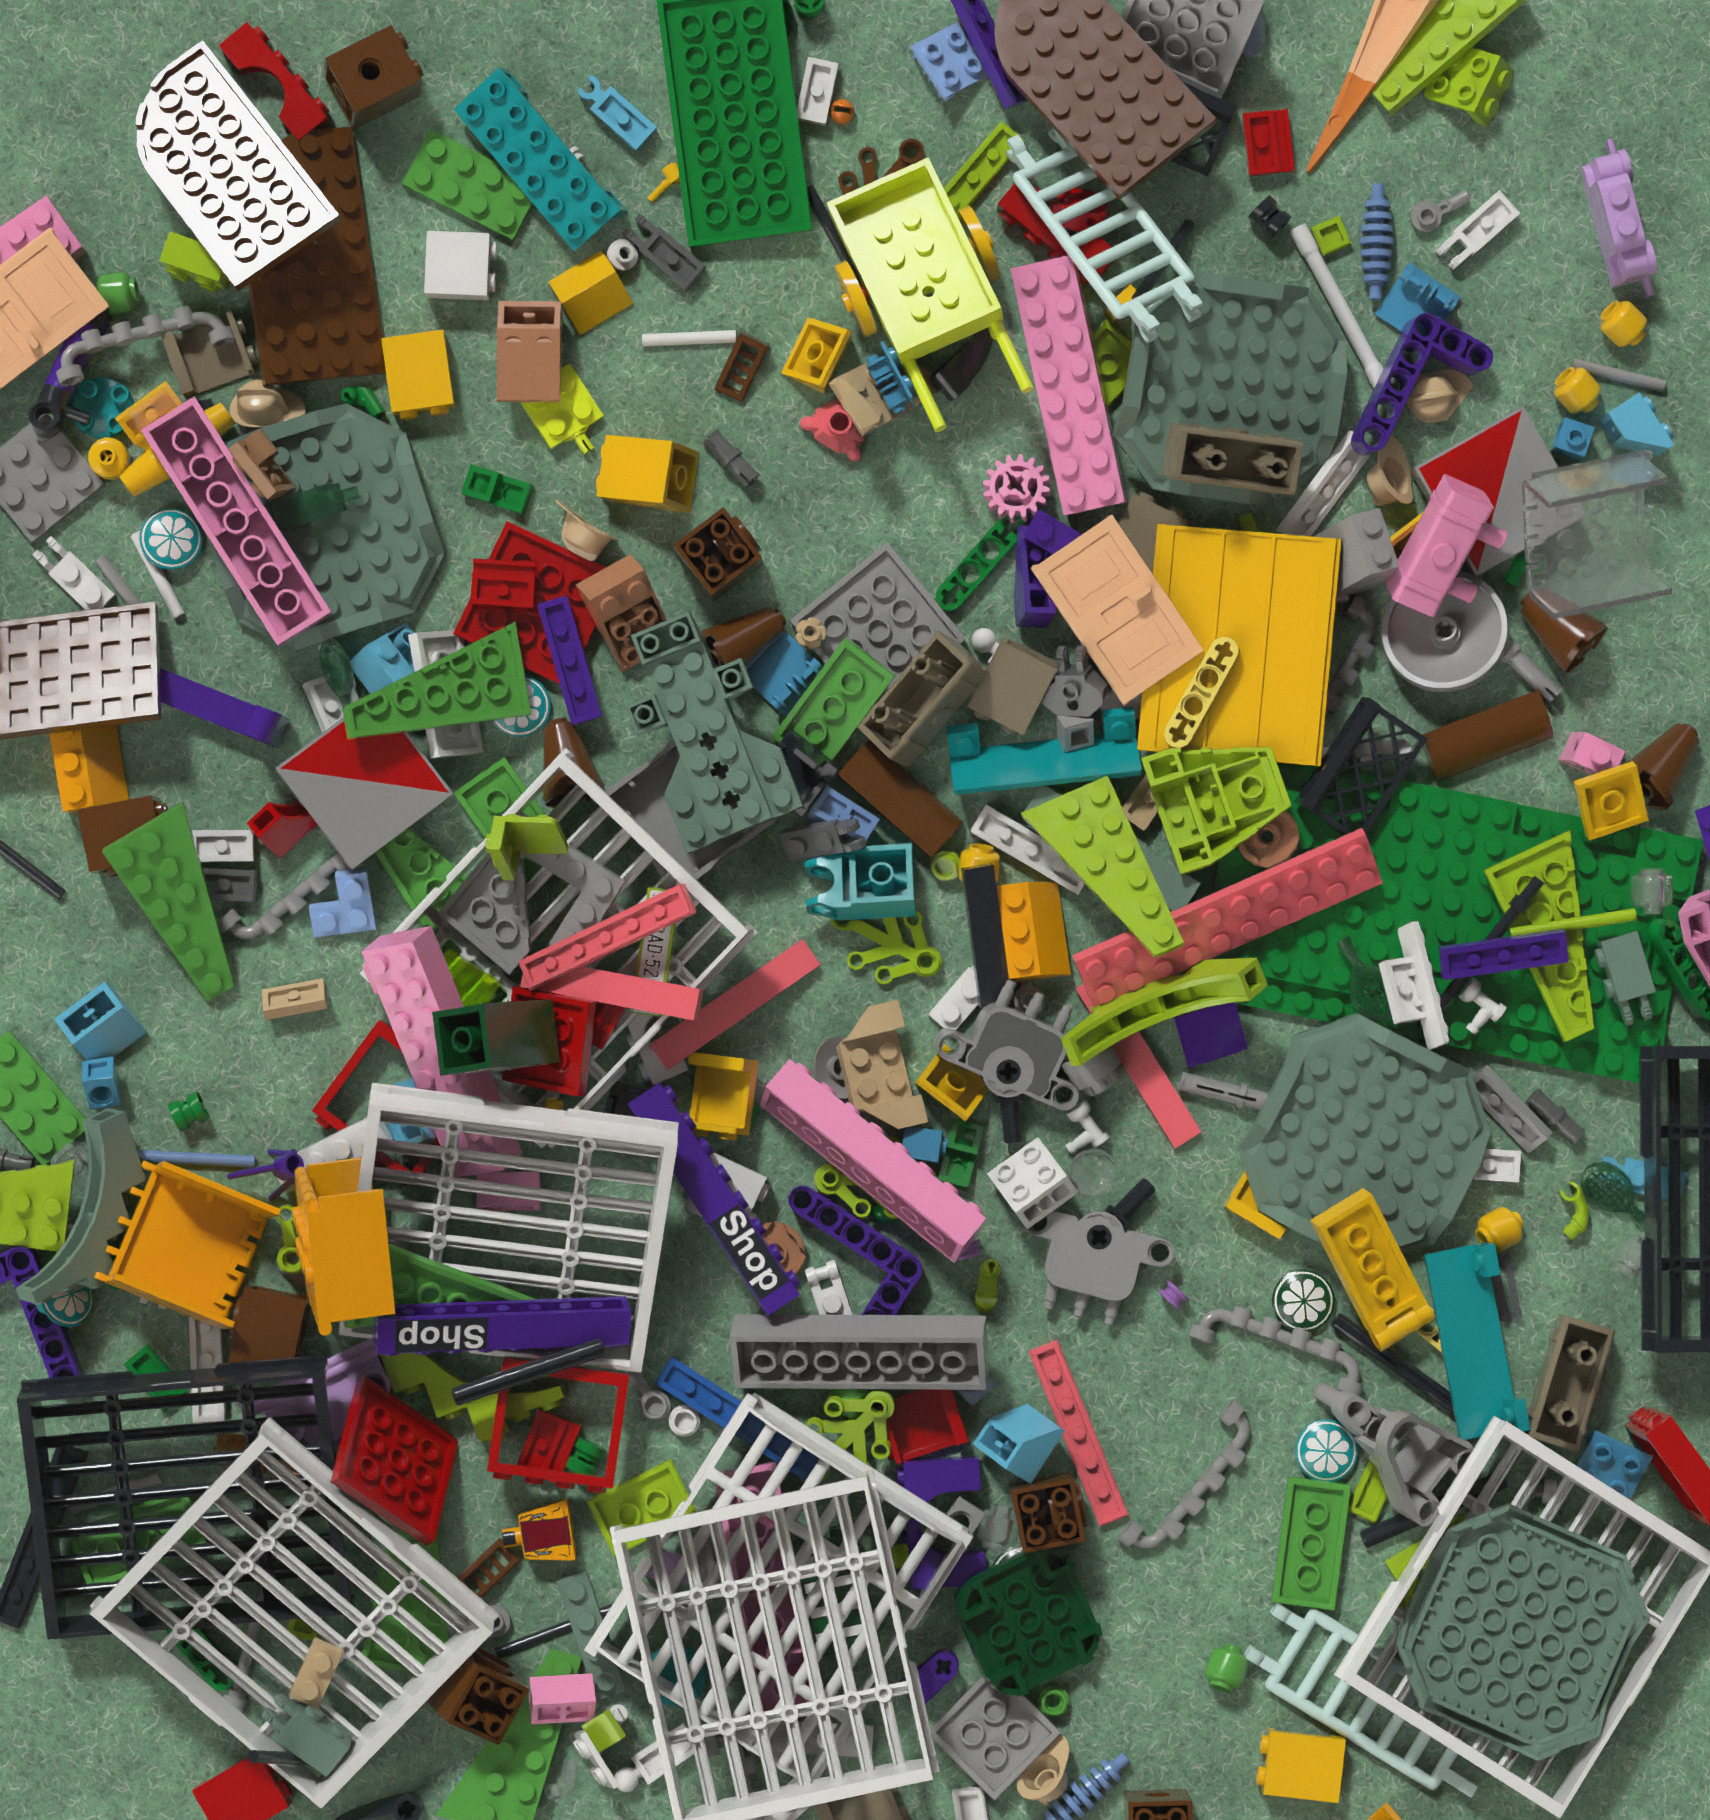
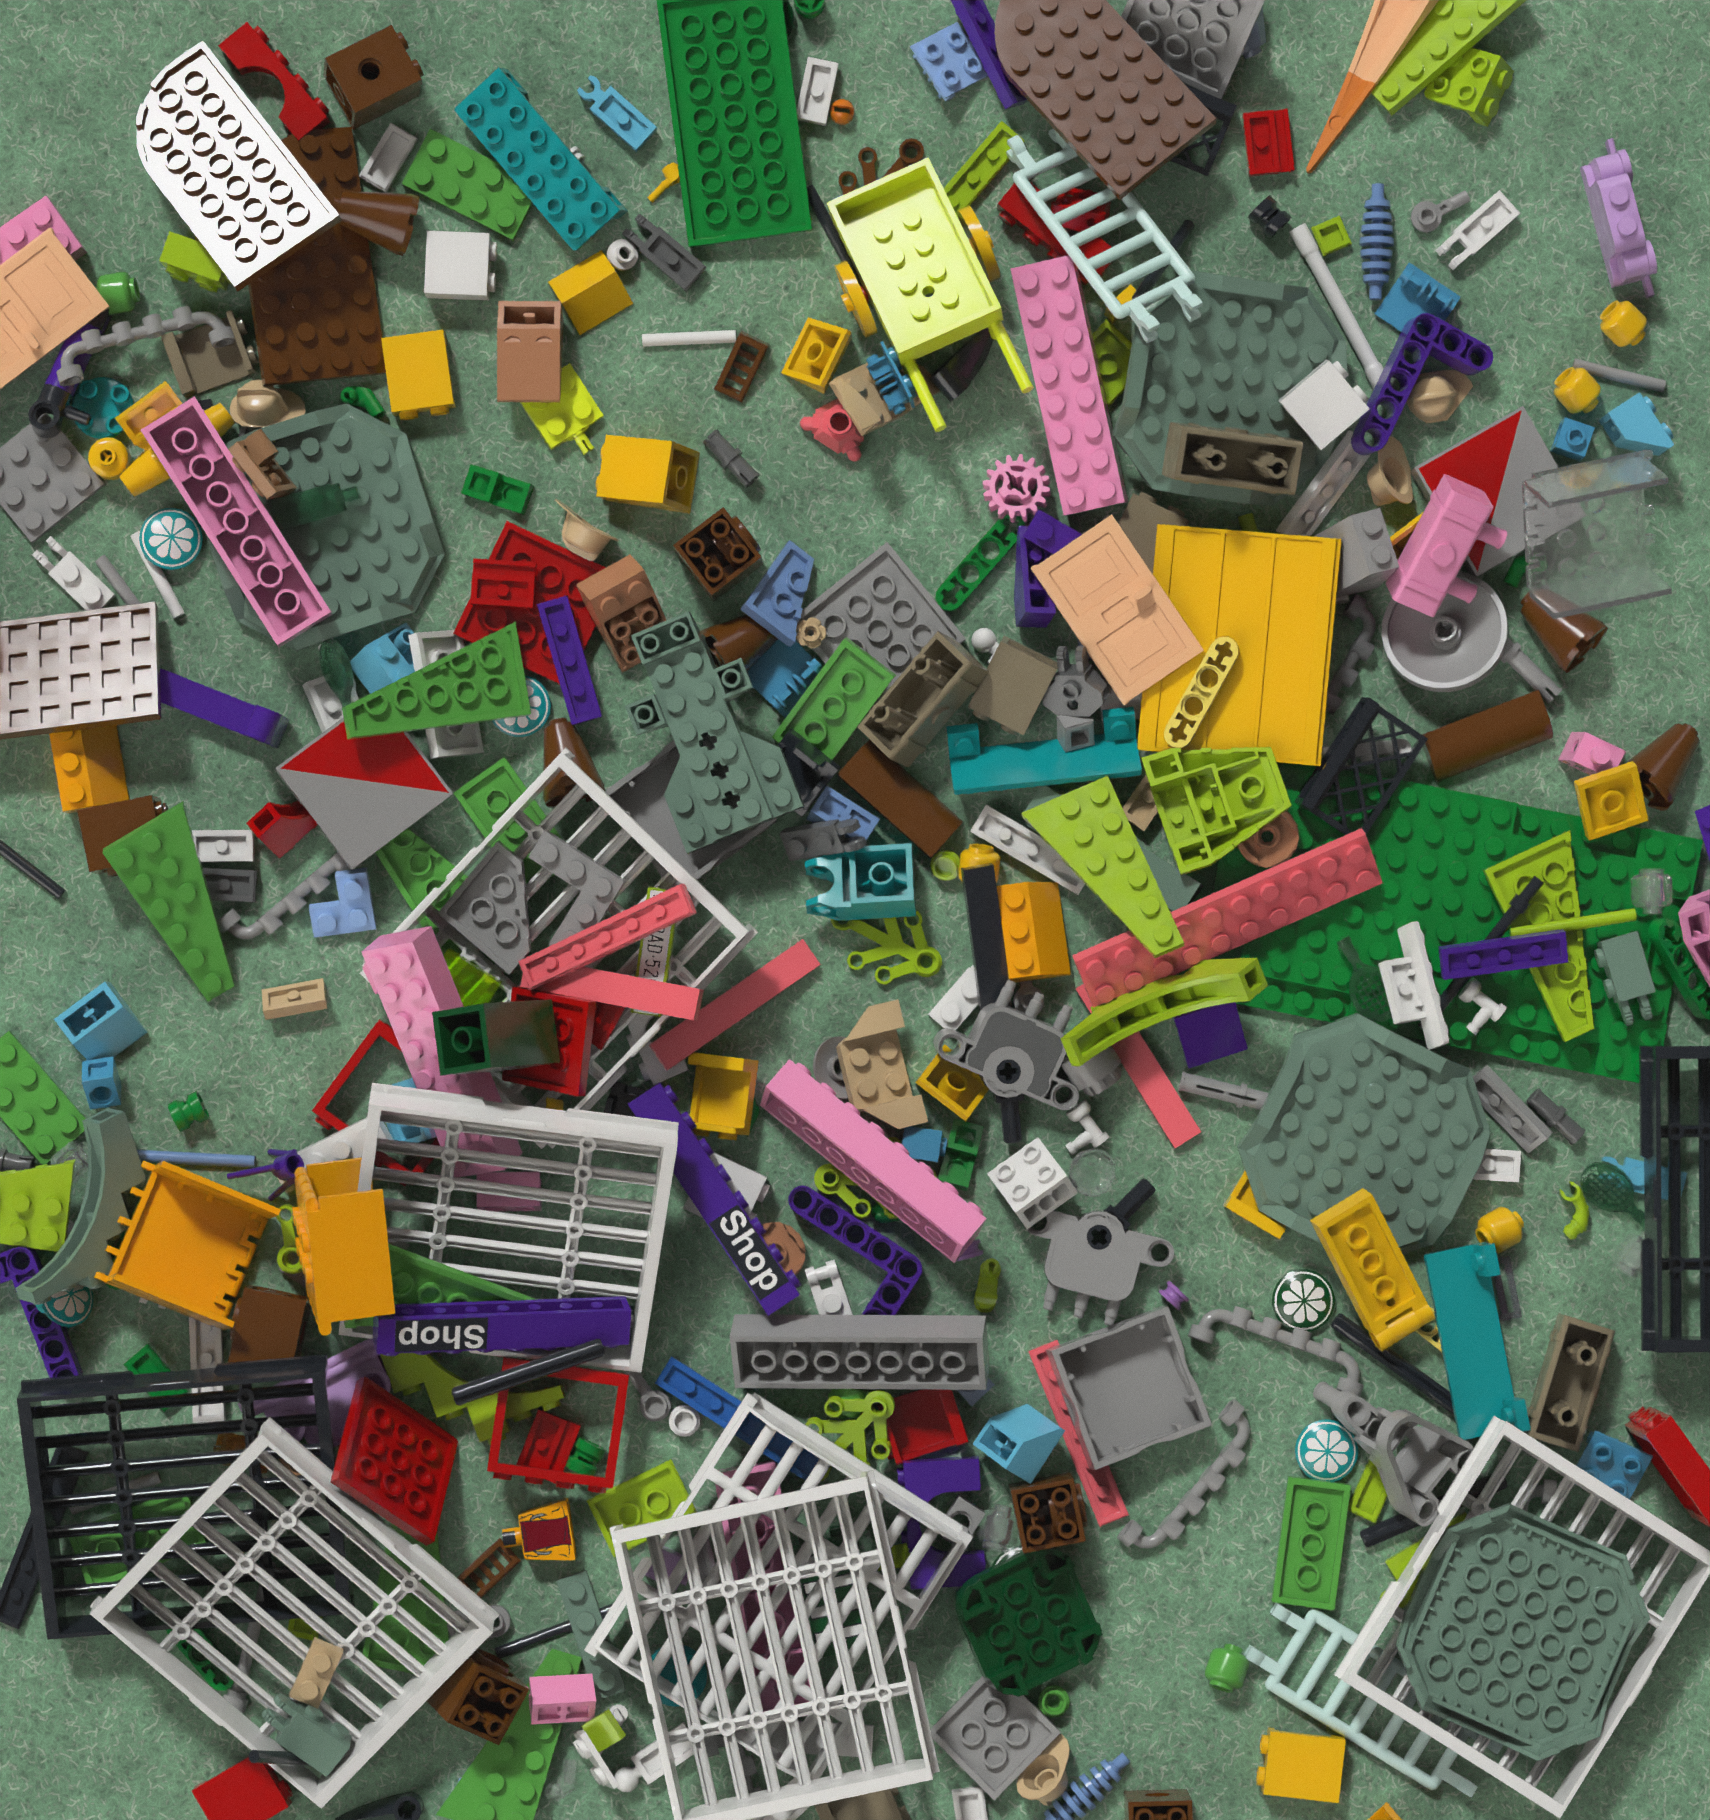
(379, 217): none -> reddish brown cone
(388, 157): none -> white tile
(519, 835): lime bracket -> none
(780, 593): none -> medium blue wing
(931, 1678): dark purple piece -> none
(1128, 1387): none -> light grey tile
(1325, 403): none -> white brick

